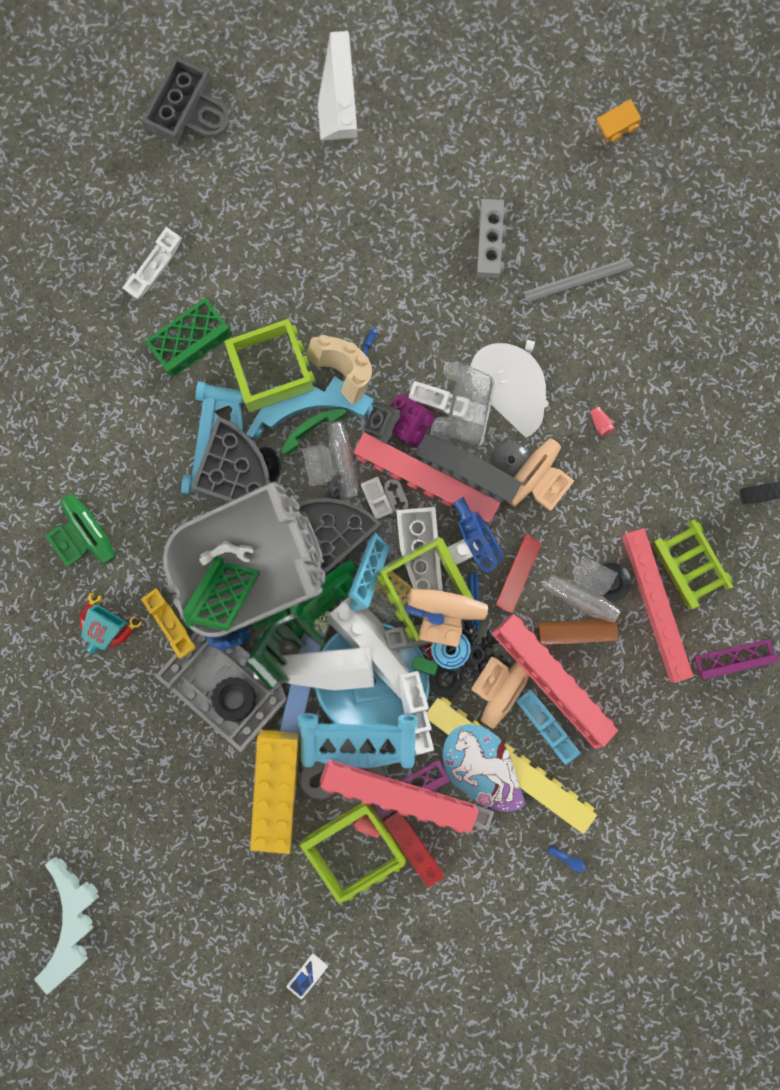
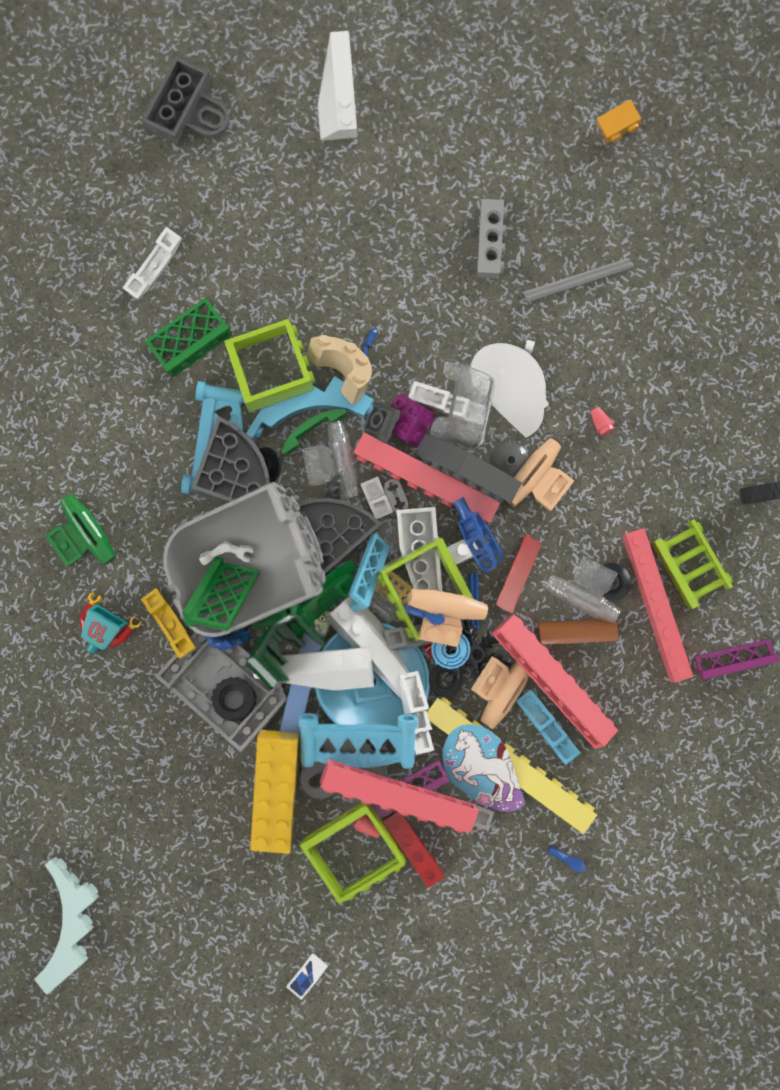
(424, 666): green piece -> none

